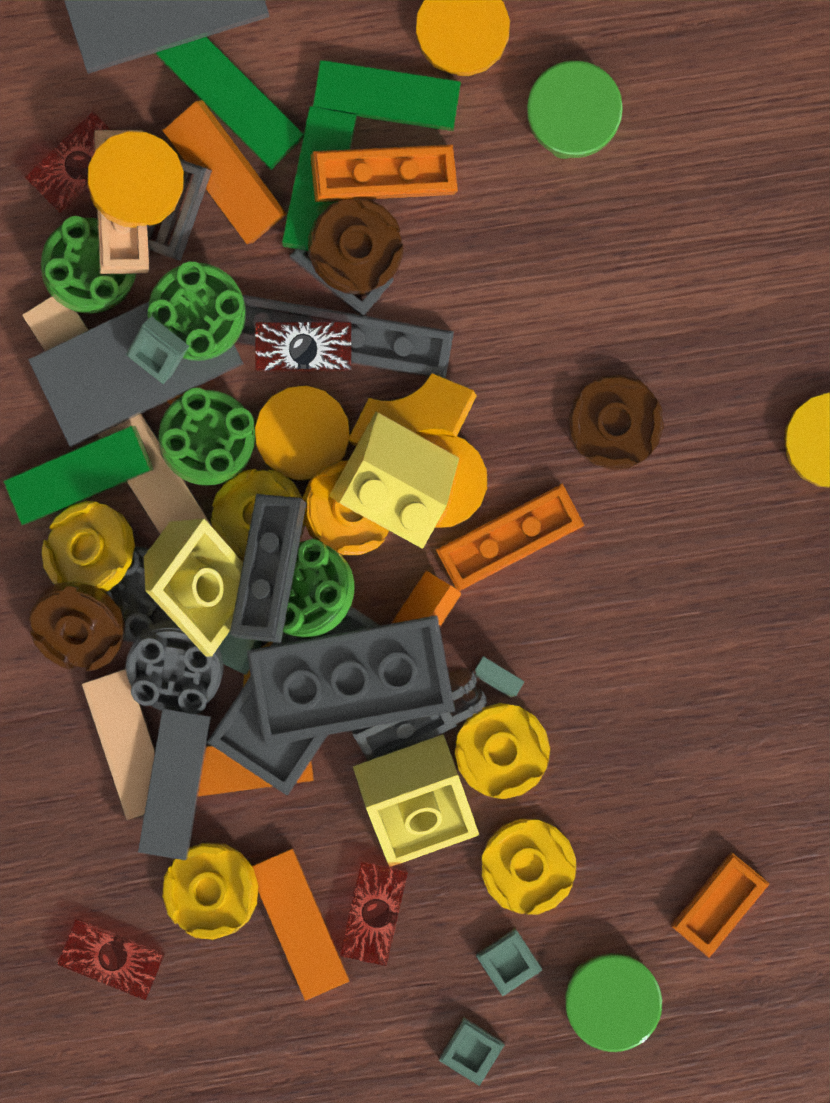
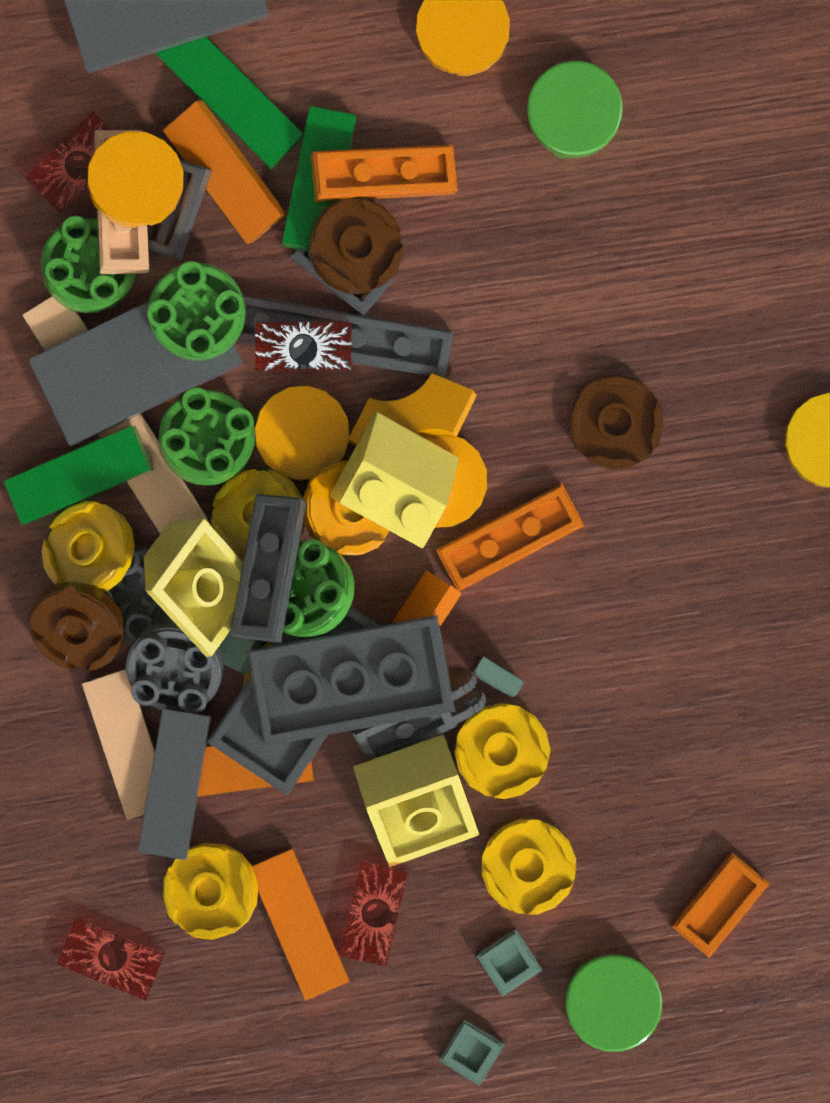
(157, 350): sand green tile -> none
(387, 95): green tile -> none

